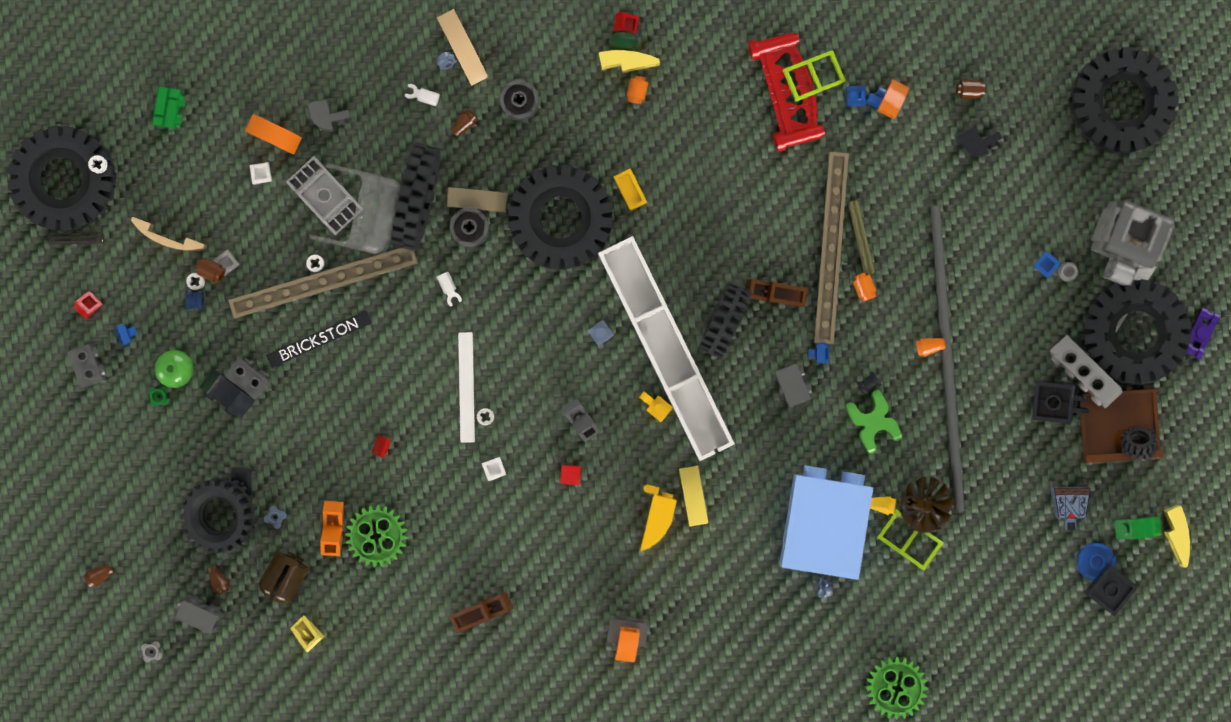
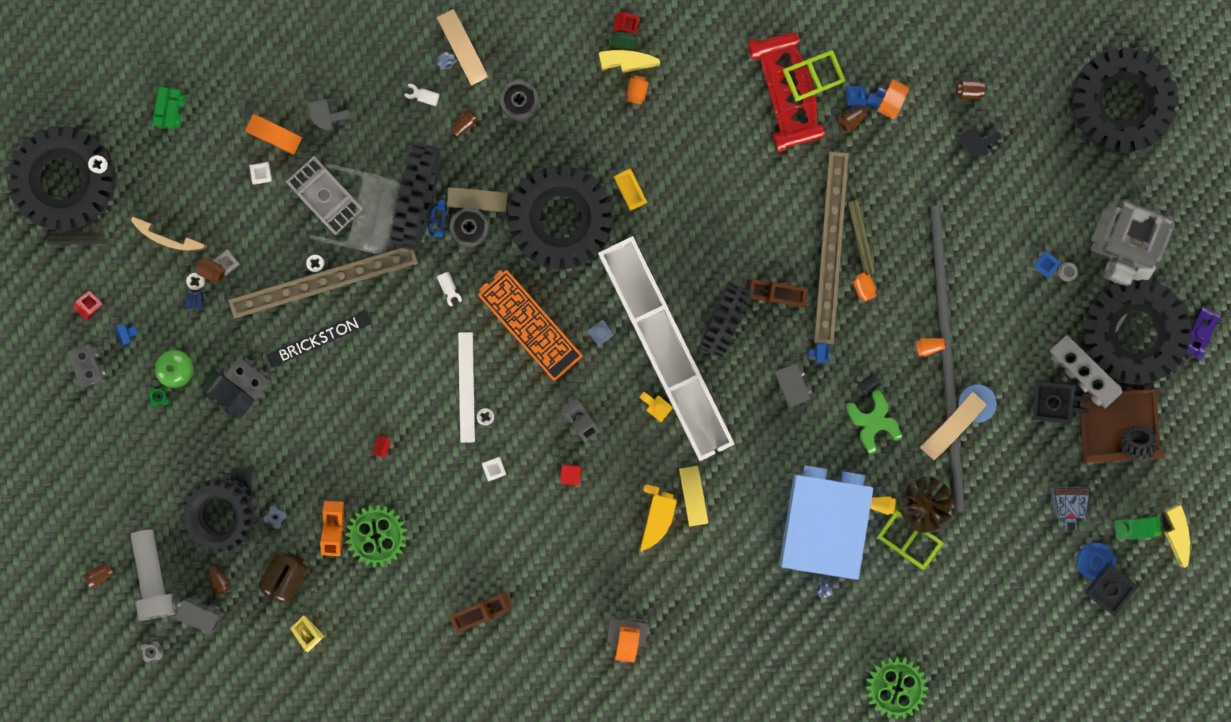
(154, 600): none -> light grey piece
(441, 206): none -> blue helmet
(529, 324): none -> brick
(851, 119): none -> reddish brown cone
(953, 426): none -> tan slope
(986, 395): none -> medium blue tile

